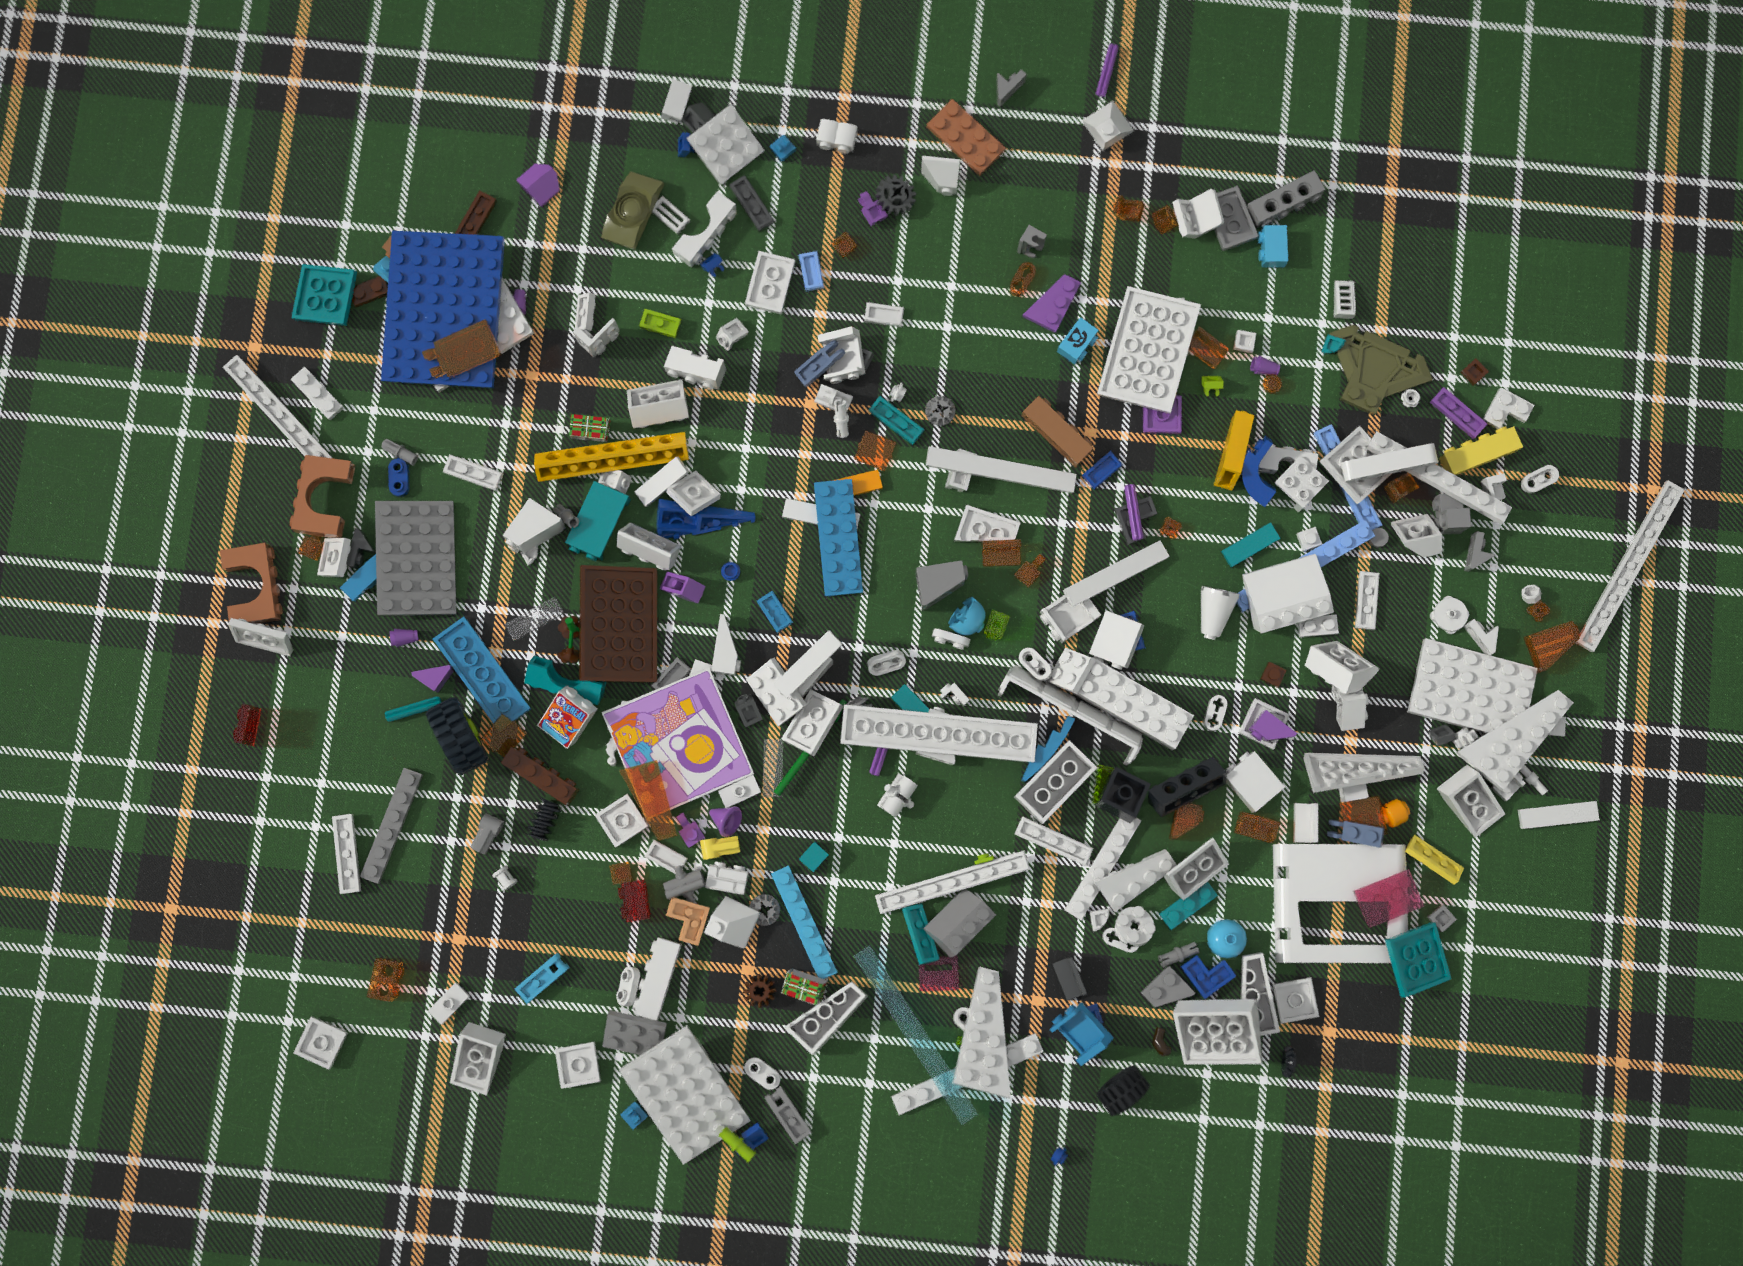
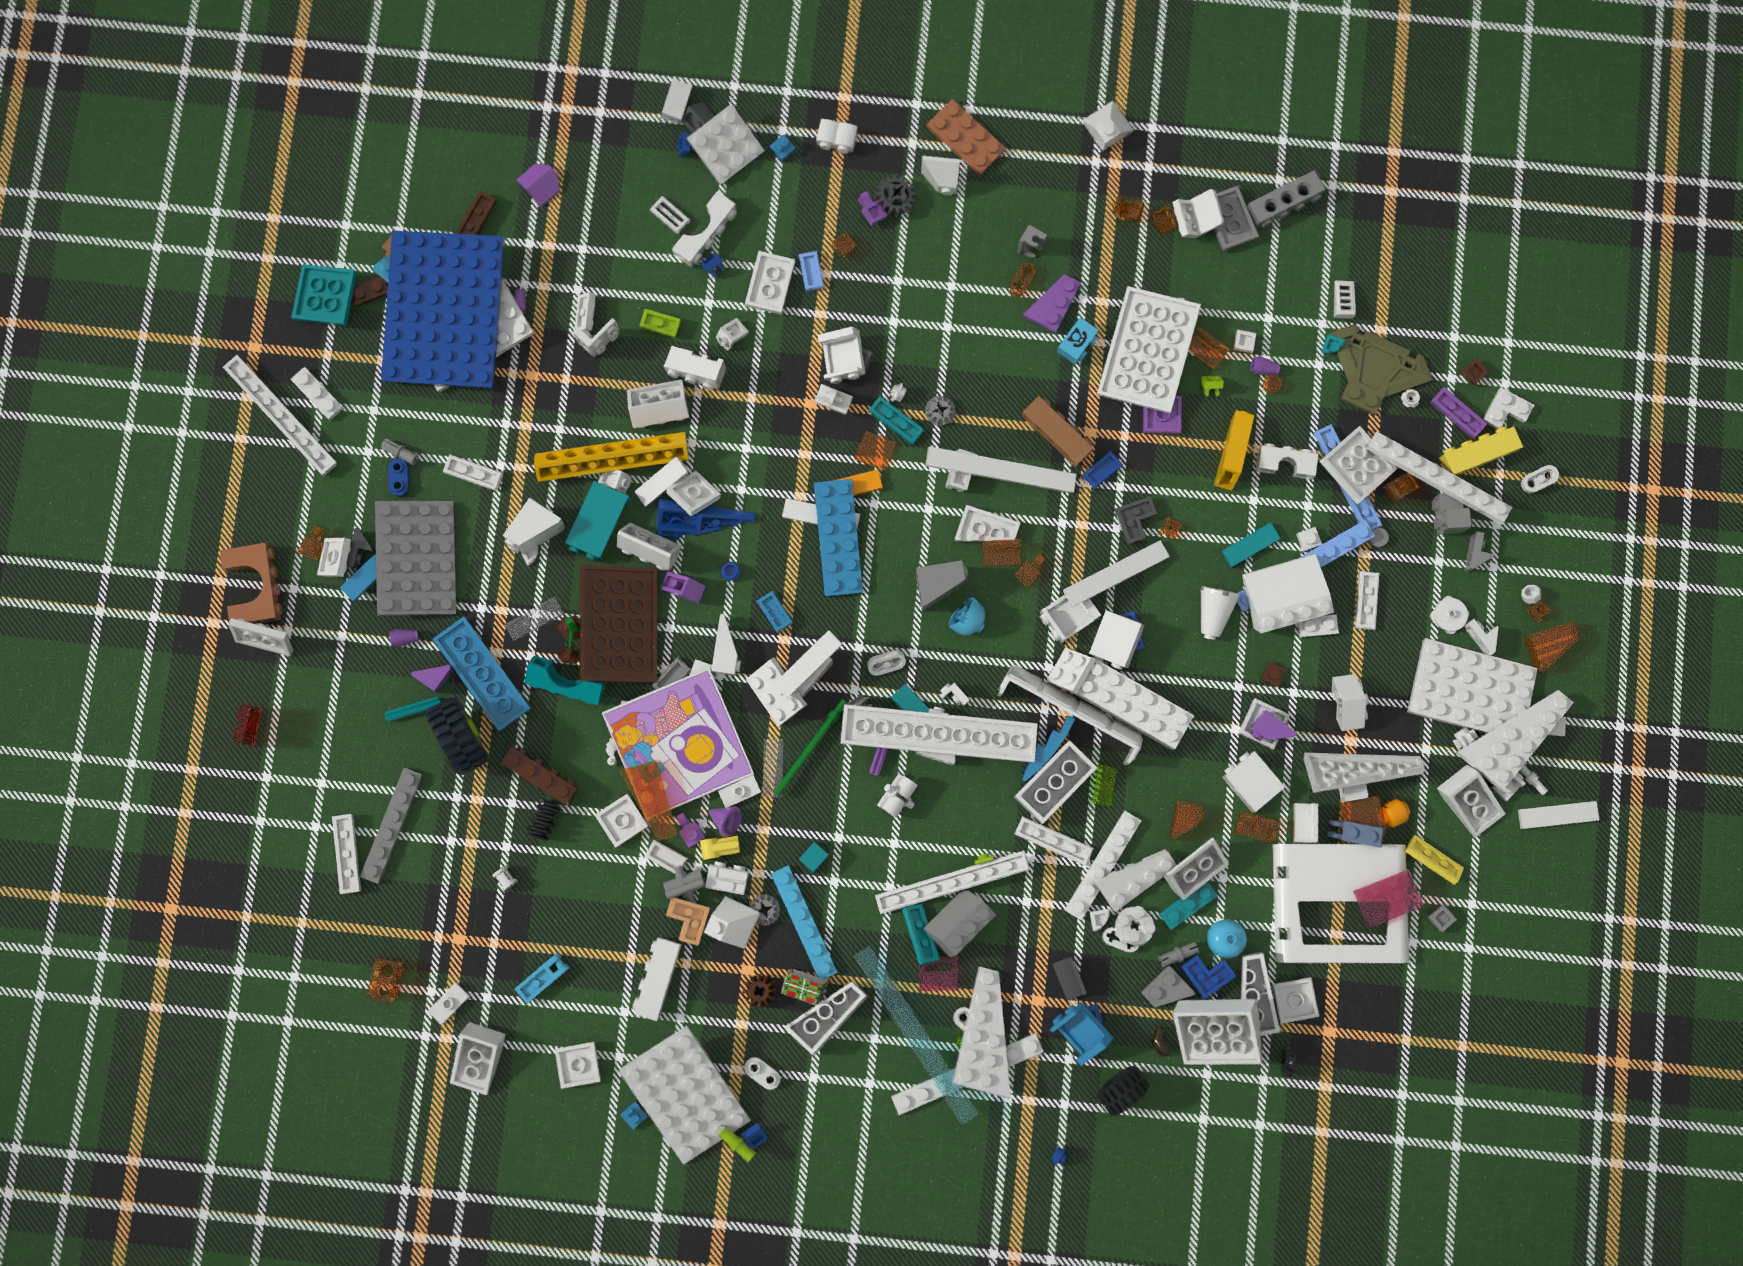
(315, 472): nougat arch -> none
(320, 1042): white plate -> none
(463, 350): clear orange tile -> none
(488, 829): light grey piece -> none
(503, 735): clear orange piece -> none
(566, 516): light grey axle -> none
(567, 716): brick -> none
(589, 428): piece -> none
(621, 873): clear orange plate -> none
(628, 986): white plate -> none
(631, 210): olive slope -> none
(632, 1033): light grey plate -> none
(635, 901): clear red brick -> none
(747, 710): dark grey bracket -> none
(751, 203): dark grey tile -> none
(788, 1115): light grey plate -> none
(812, 723): white plate -> none
(818, 363): sand blue hinge -> none
(841, 418): white pin -> none
(884, 314): white tile -> none
(944, 636): white plate -> none
(996, 625): clear neon green brick -> none
(1006, 88): light grey slope -> none
(1036, 664): white plate -> none
(1107, 70): medium lavender axle -> none
(1123, 795): black brick -> none
(1133, 511): medium lavender axle -> none
(1187, 786): black brick -> none
(1211, 711): white beam -> none
(1254, 484): blue arch -> none
(1273, 246): medium azure brick -> none
(1301, 482): white bracket -> none
(1340, 666): white slope -> none
(1389, 462): white beam -> none
(1418, 959): teal plate -> none
(1419, 535): white slope -> none
(1442, 735): dark grey plate -> none
(1493, 486): white panel -> none
(1629, 566): white plate -> none

